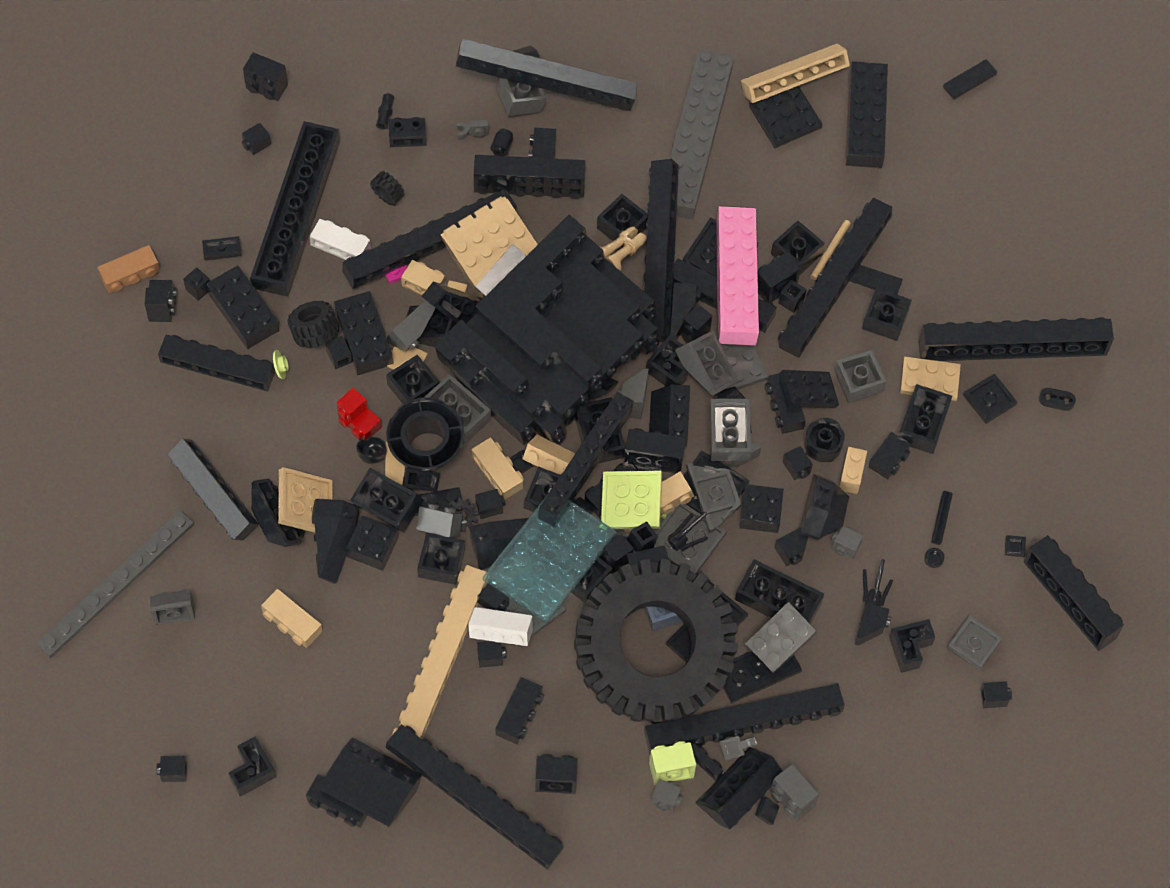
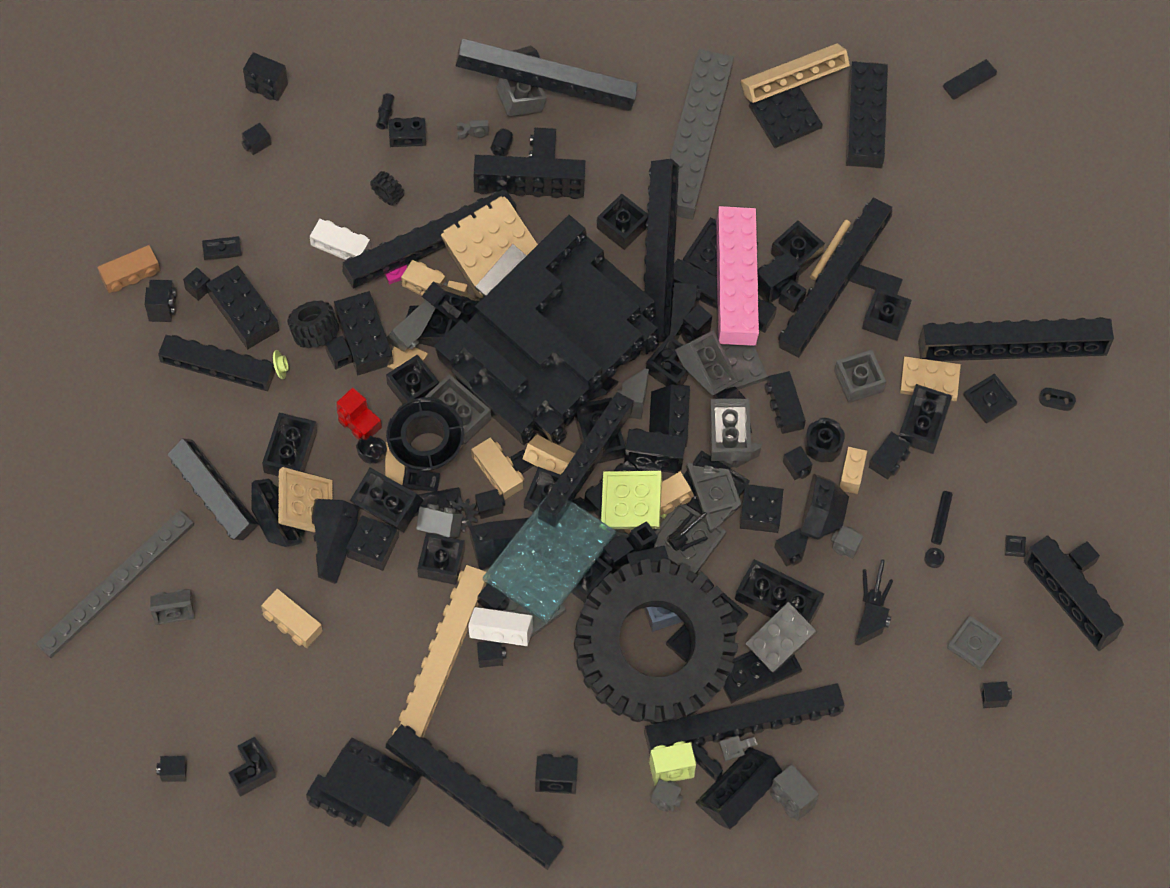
(289, 444): none -> black brick
(295, 208): black brick -> none
(519, 711): black brick -> none
(631, 245): tan piece -> none
(767, 810): black tile -> none
(808, 389): black plate -> none
(908, 640): black brick -> none
(1084, 556): none -> black brick

